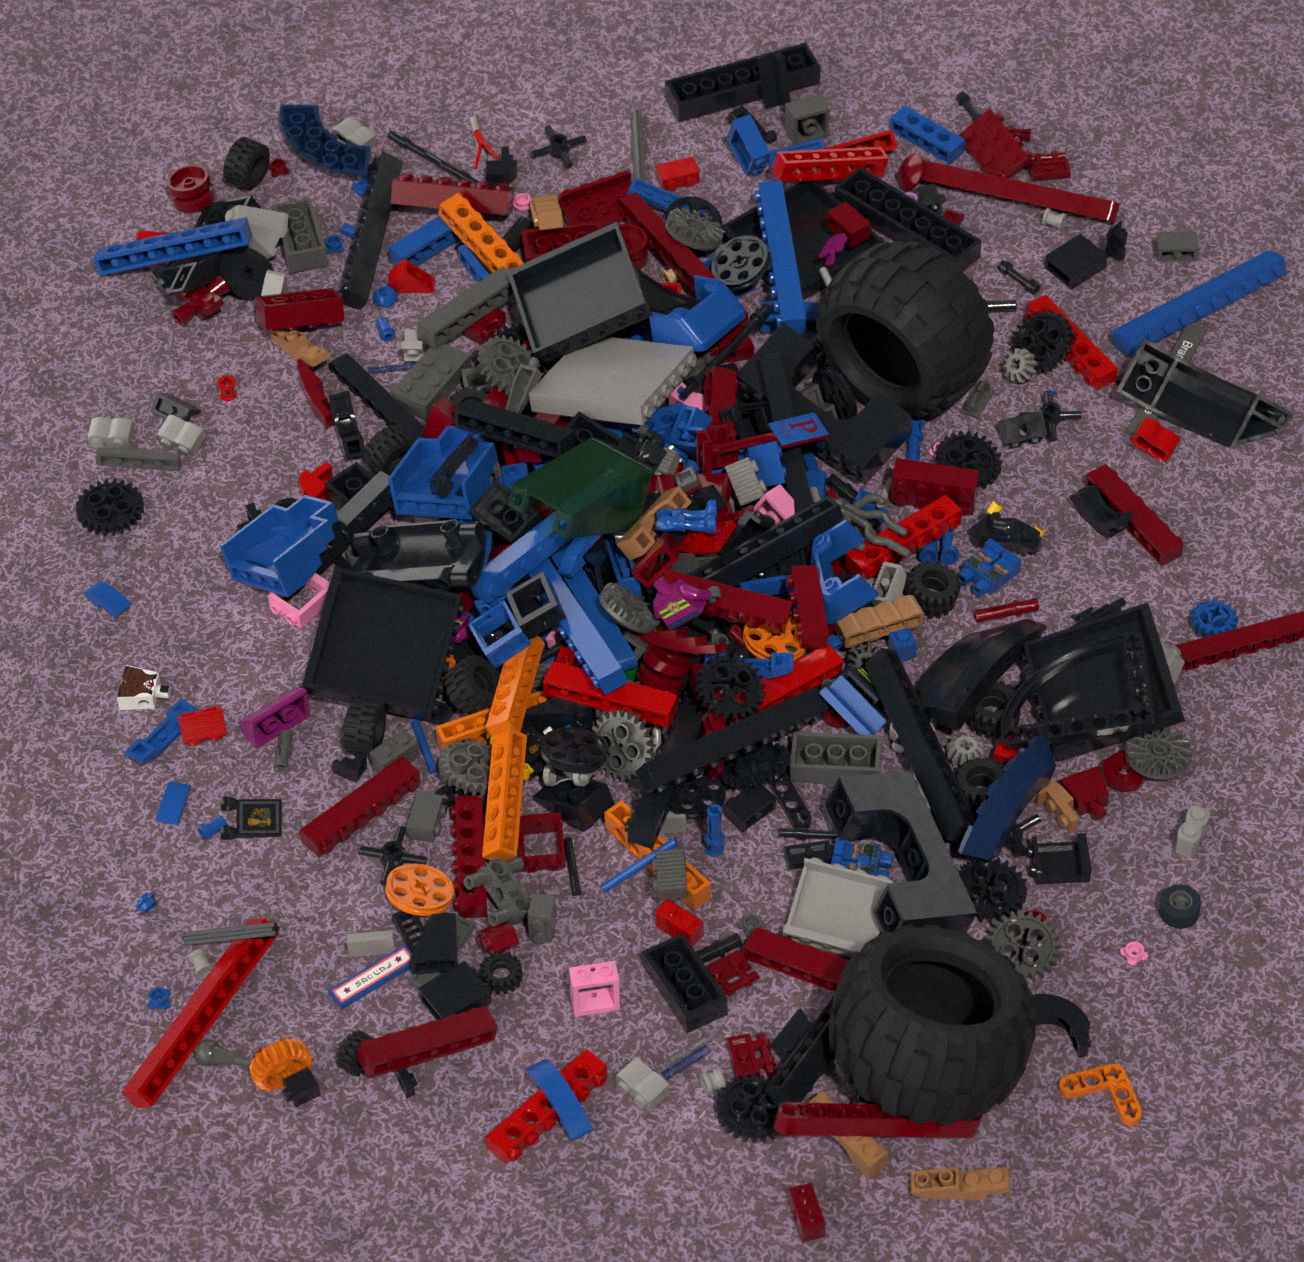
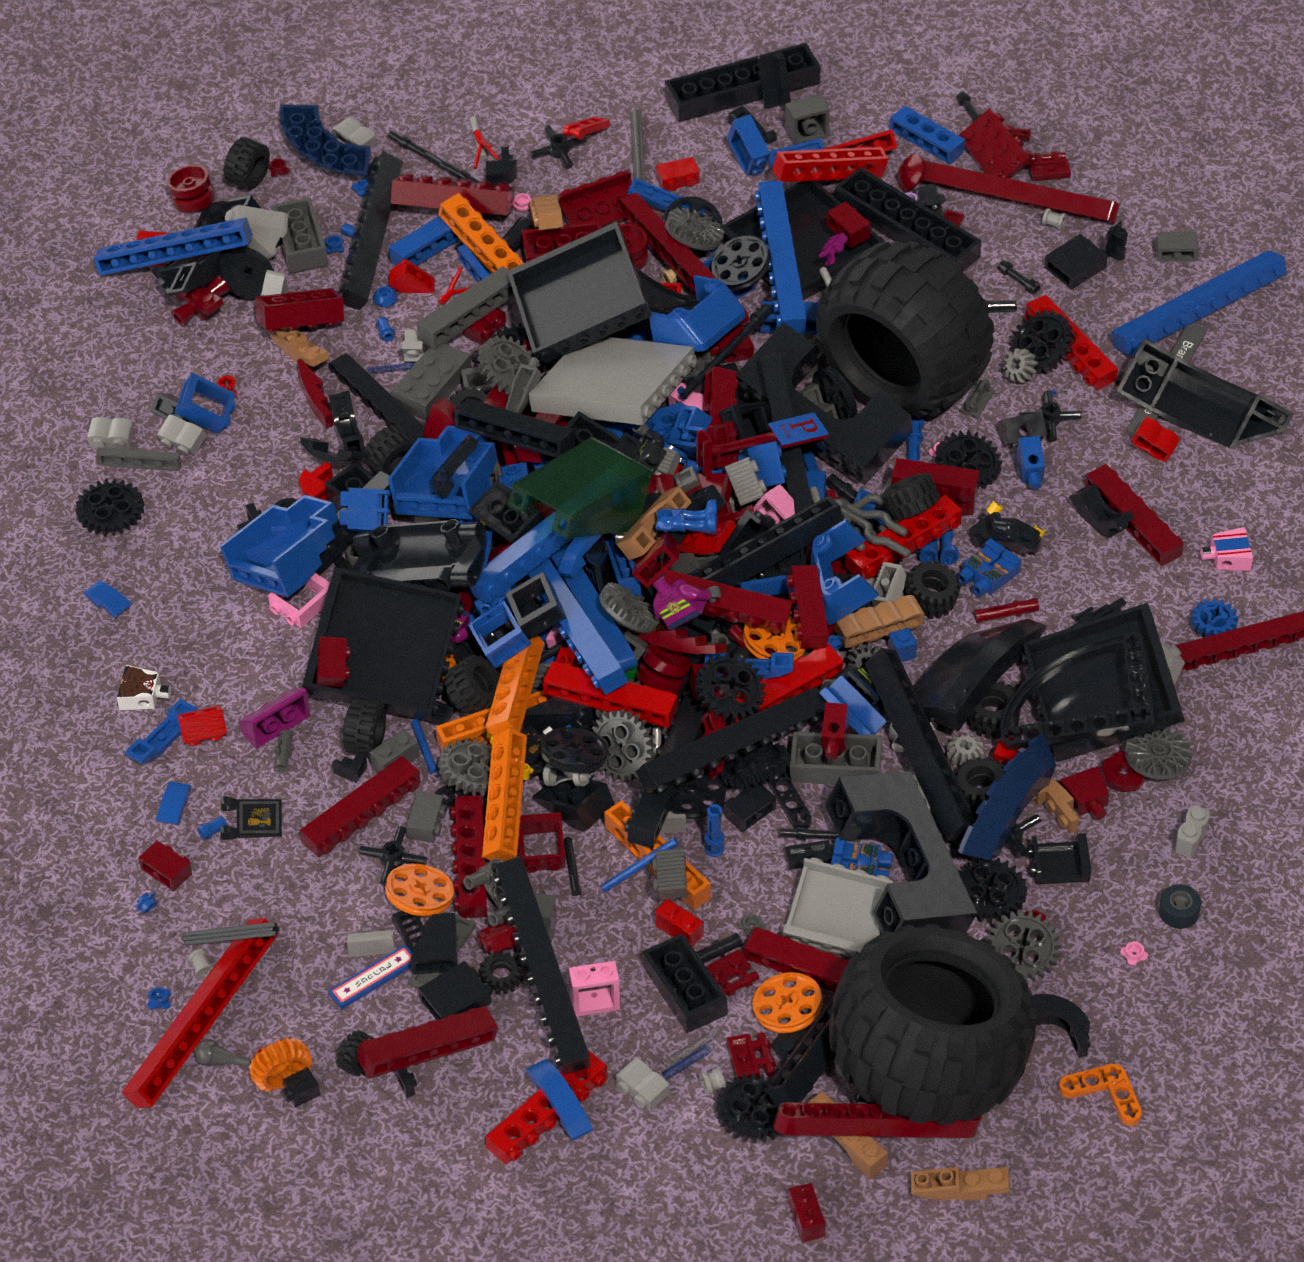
(165, 865): none -> dark red brick
(202, 416): none -> blue window
(319, 450): none -> black slope
(332, 661): none -> dark red brick
(363, 508): none -> blue plate
(451, 291): none -> red plant
(542, 966): none -> black brick
(585, 127): none -> red plate
(785, 995): none -> orange wedge
(835, 729): none -> dark red torso
(911, 496): none -> black tyre
(1030, 467): none -> blue torso
(1229, 550): none -> bright pink torso

